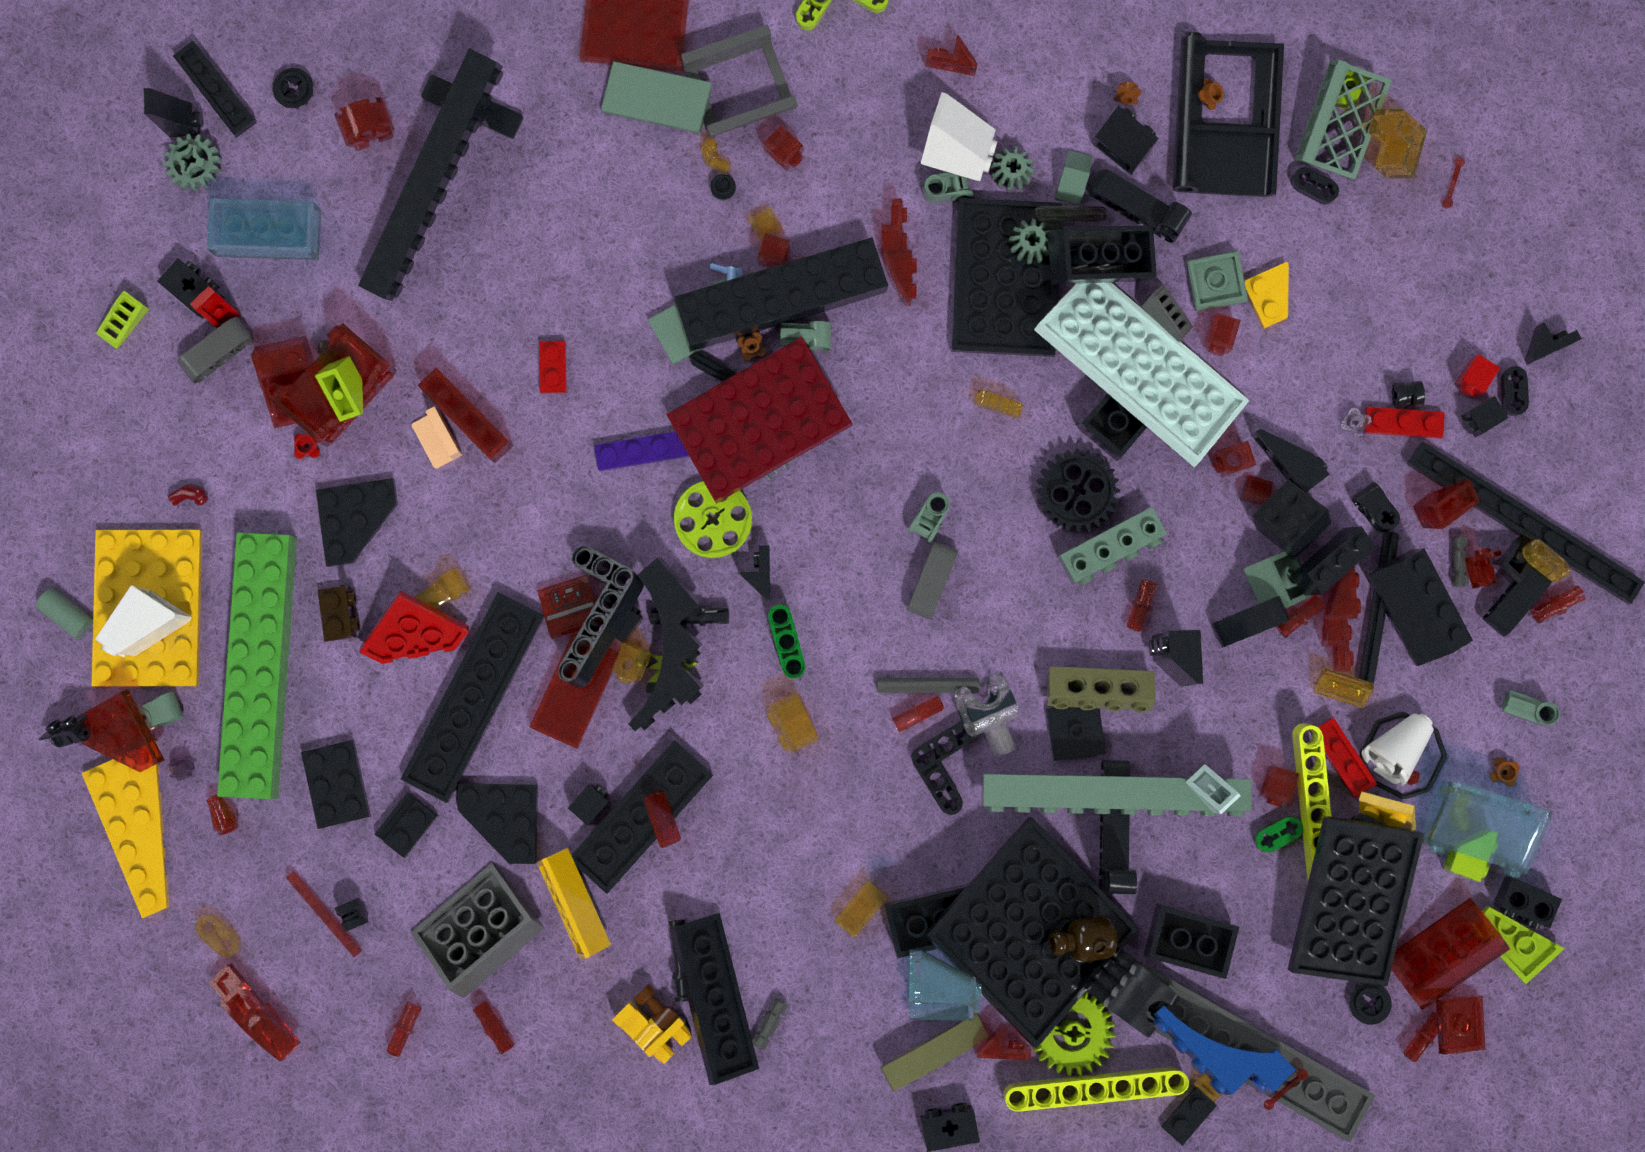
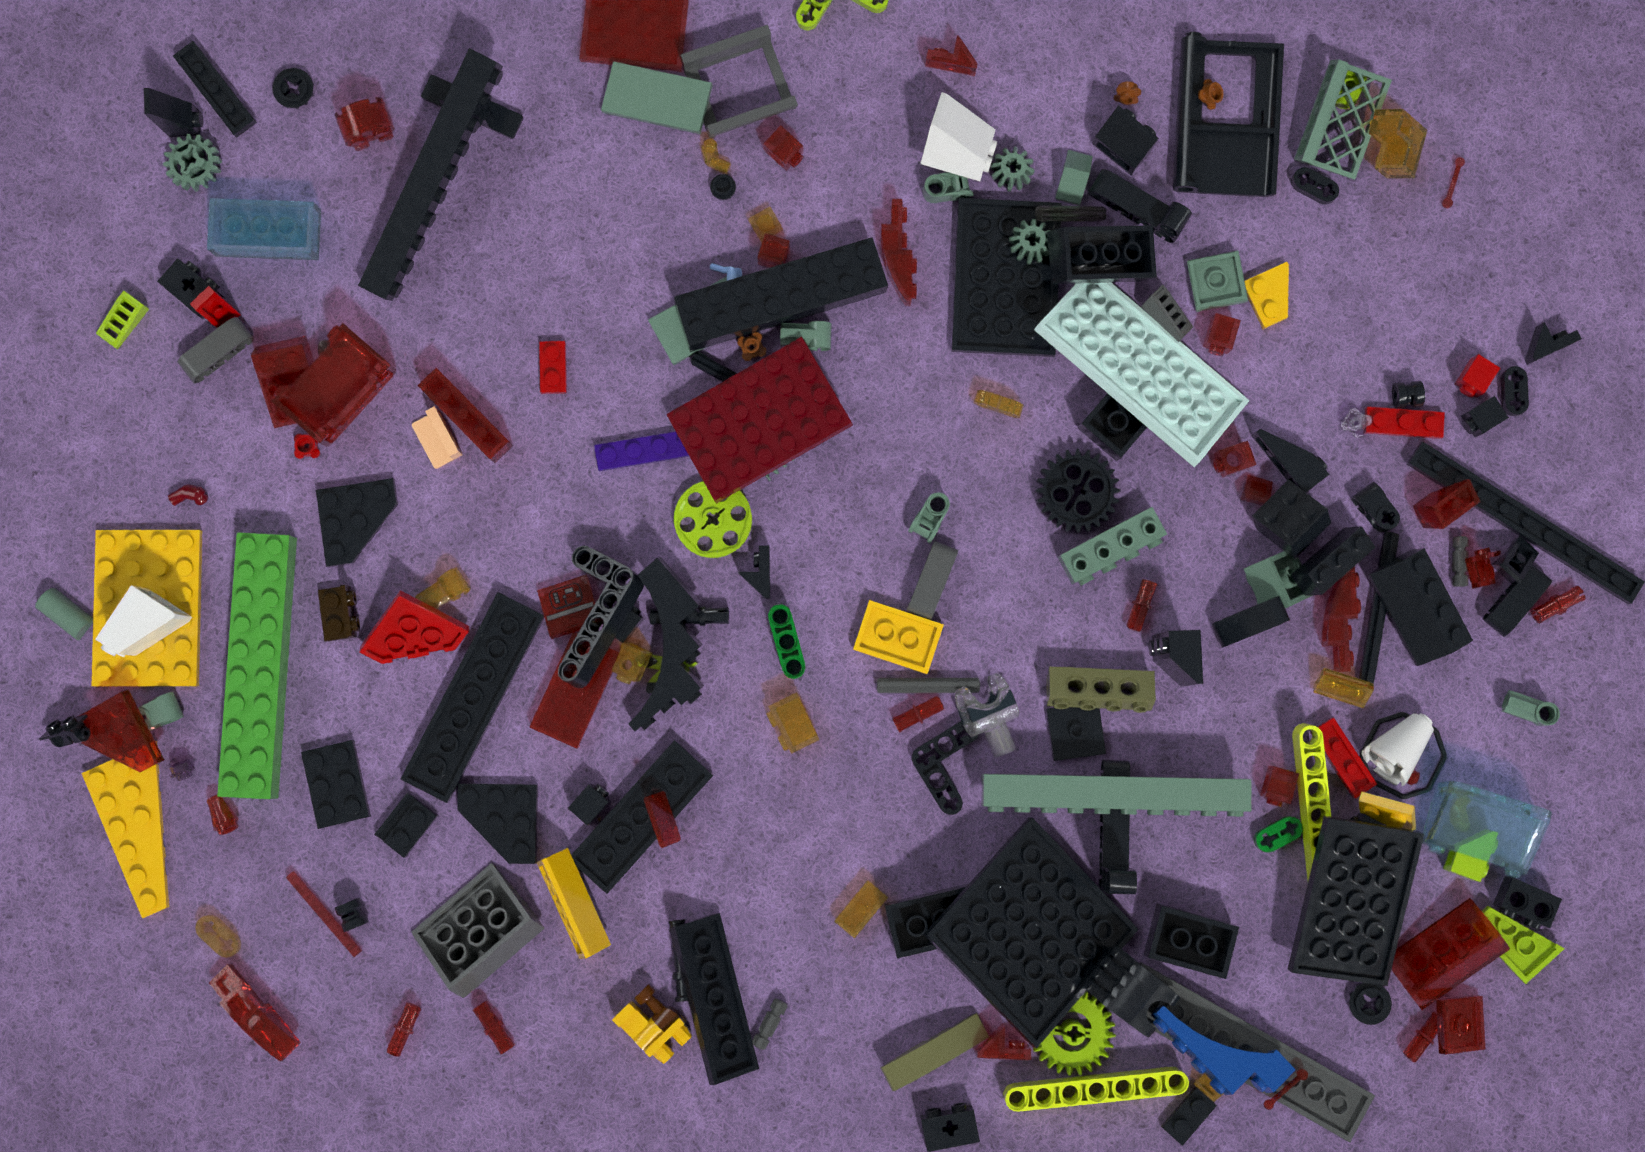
(342, 388): lime slope -> none
(898, 637): none -> yellow plate
(940, 990): clear light blue windscreen -> none
(1086, 939): dark brown piece -> none
(1212, 790): light aqua slope -> none
(1301, 615): clear red axle -> none
(1512, 772): dark orange plate -> none
(1546, 560): clear yellow beam -> none

